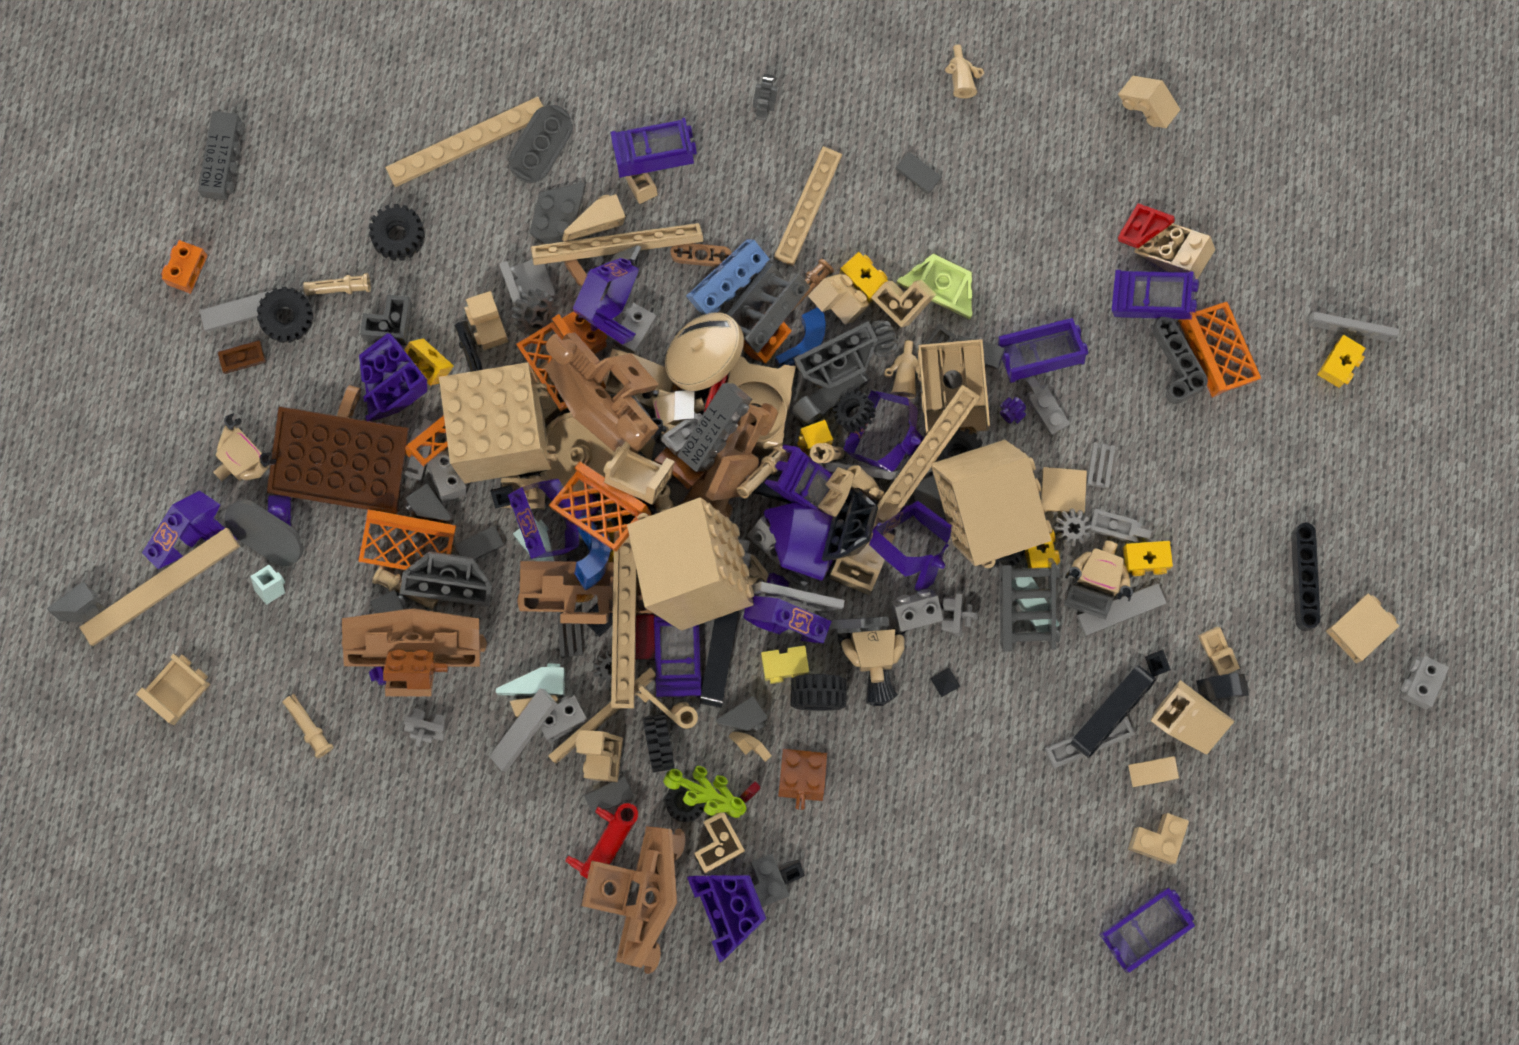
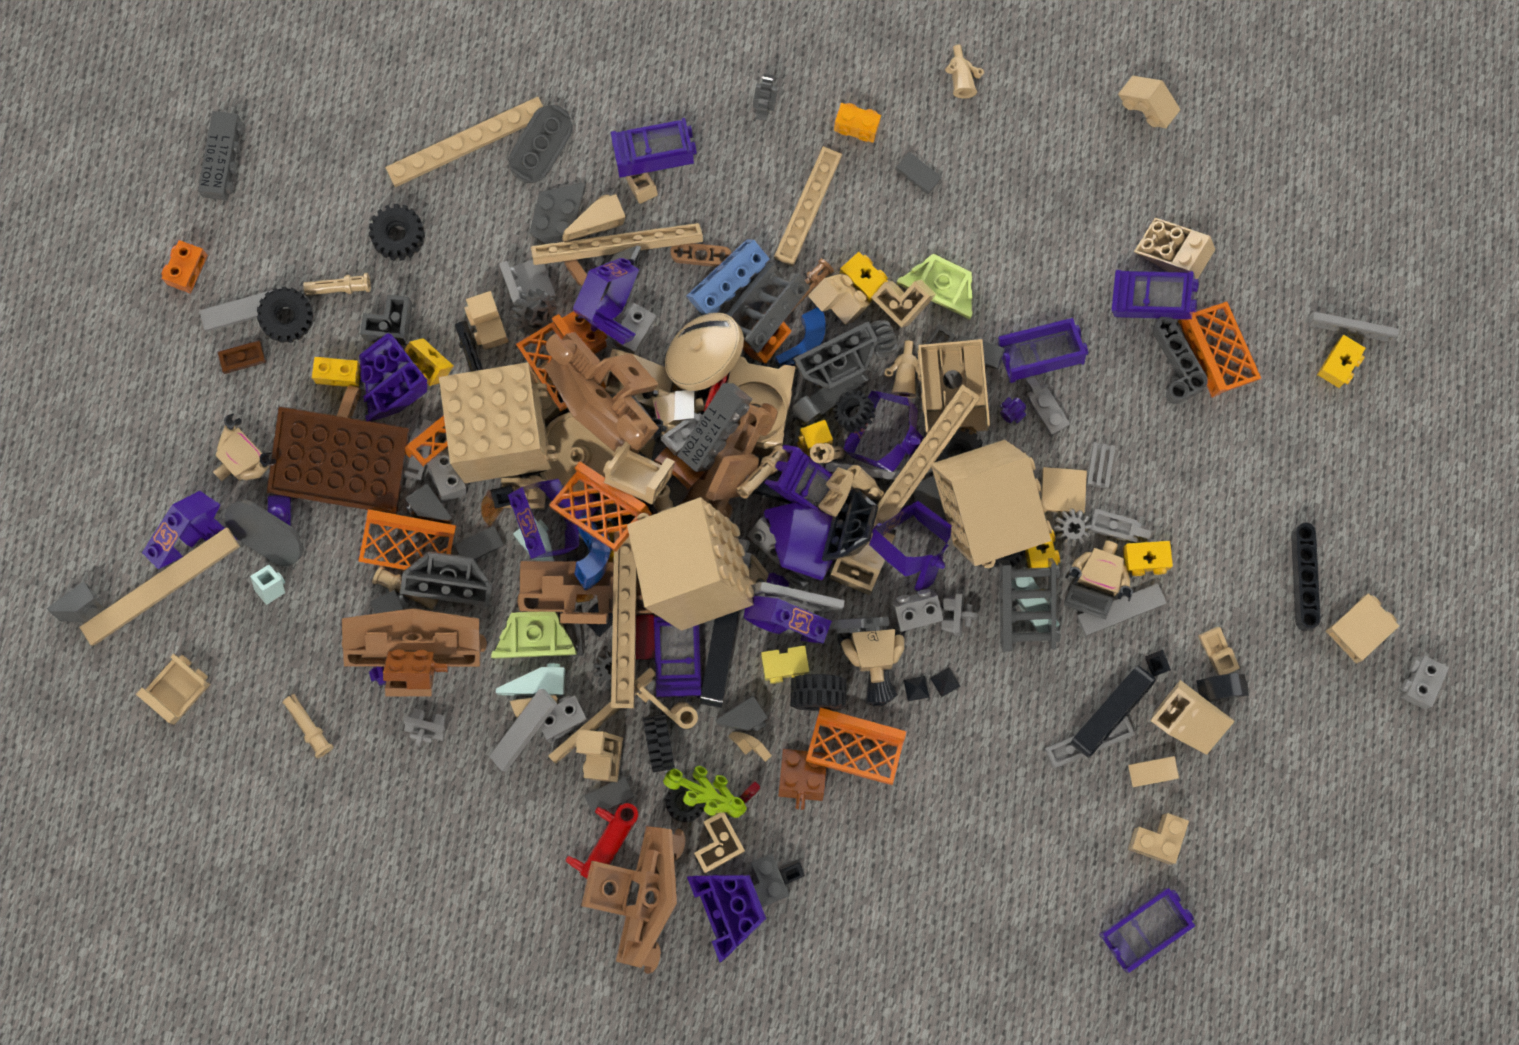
(336, 372): none -> yellow brick
(488, 511): none -> clear orange tile
(533, 636): none -> yellowish green wing
(857, 122): none -> light orange brick
(864, 729): none -> orange fence
(916, 688): none -> black slope
(1144, 225): red wing -> none

